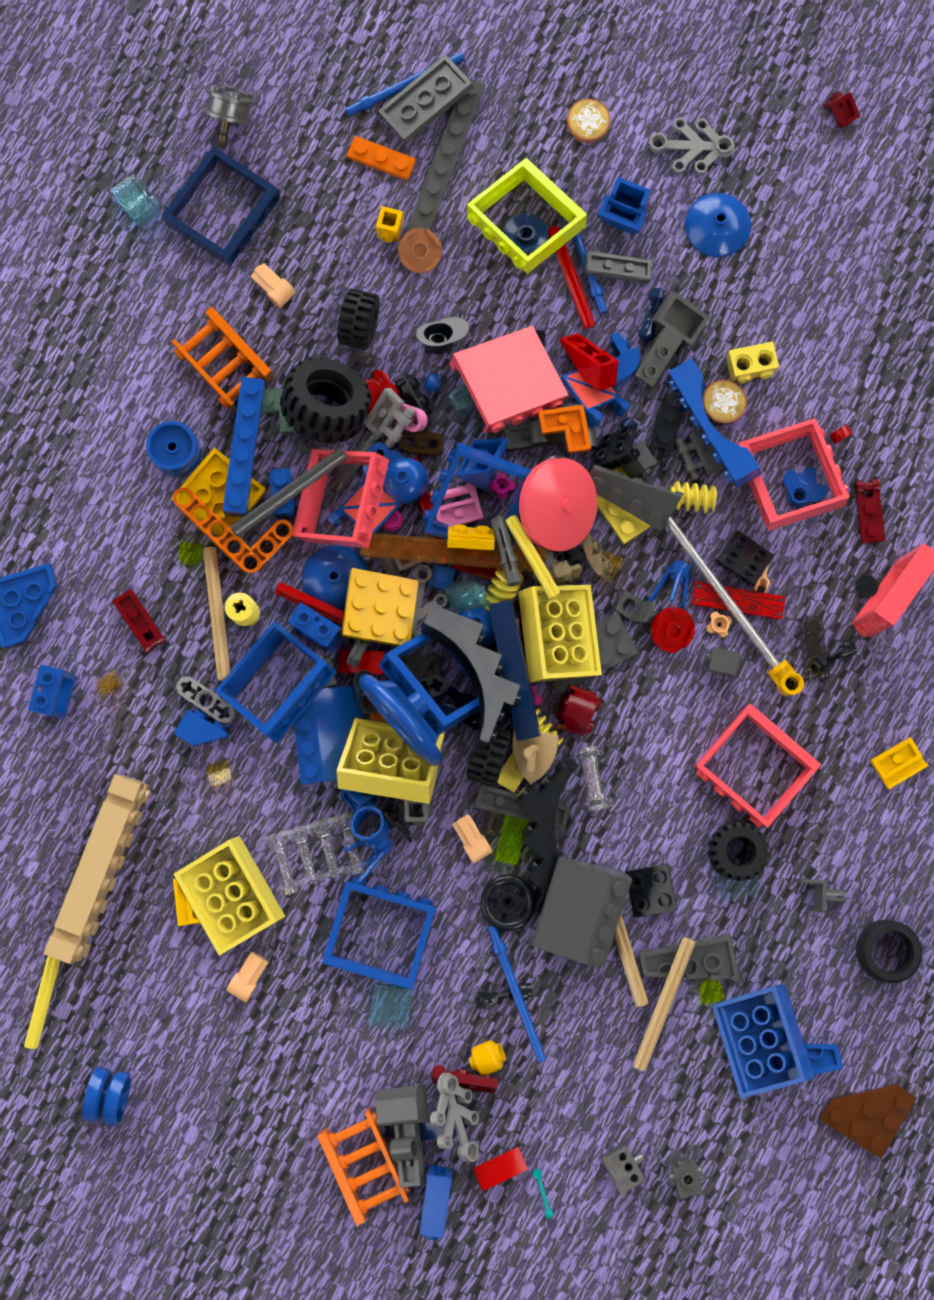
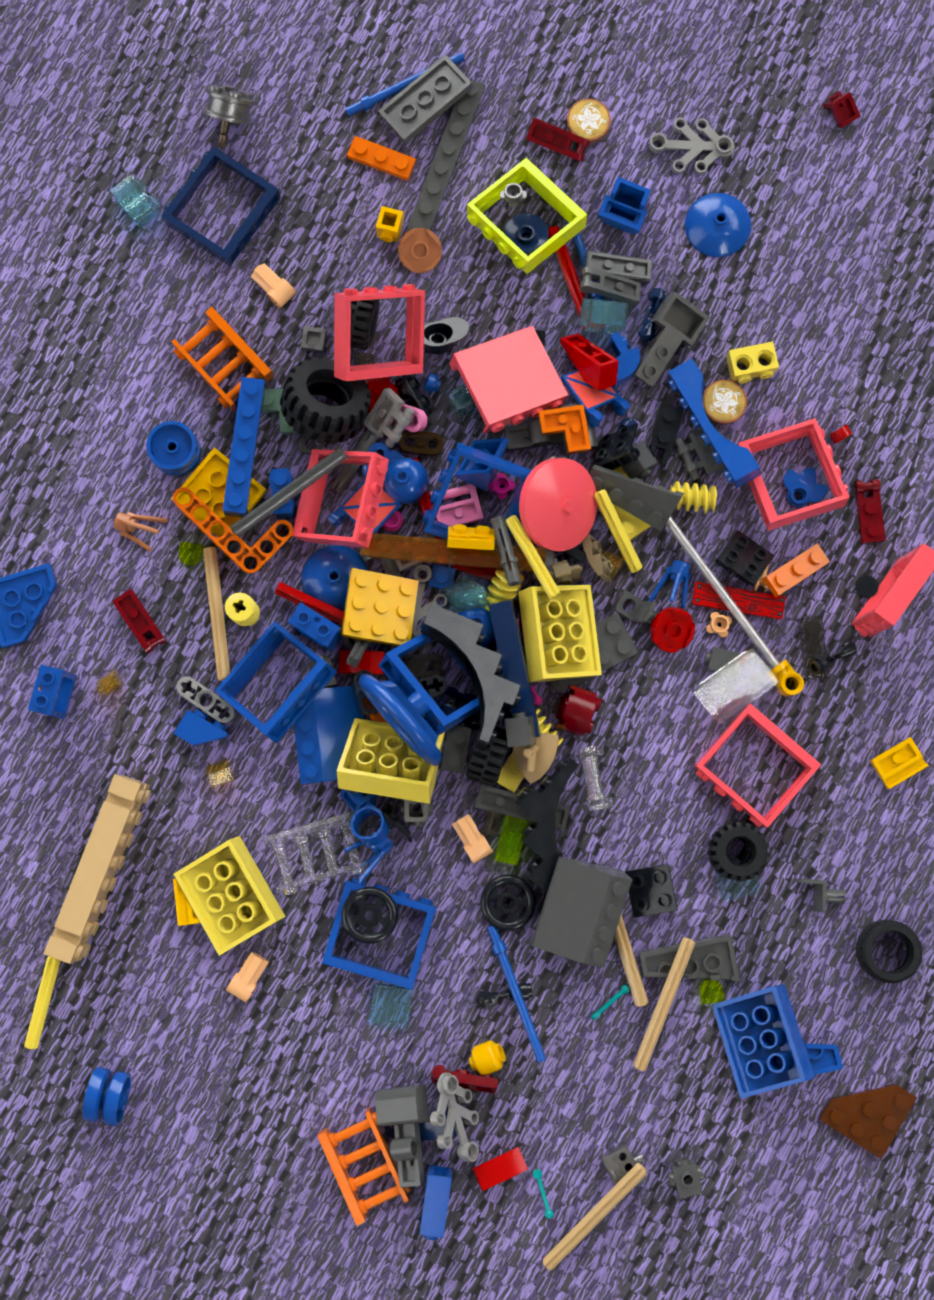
(127, 523): none -> nougat plant
(313, 339): none -> flat silver plate
(389, 922): none -> black plate
(414, 333): none -> coral window
(456, 749): none -> dark grey plate
(513, 189): none -> flat silver plate
(520, 730): none -> dark grey brick
(557, 139): none -> dark red plate
(595, 1215): none -> tan axle
(604, 315): none -> clear light blue brick
(610, 285): none -> dark grey plate
(618, 531): none -> light yellow axle
(624, 990): none -> teal hinge
(735, 685): none -> clear piece
(796, 570): none -> orange plate

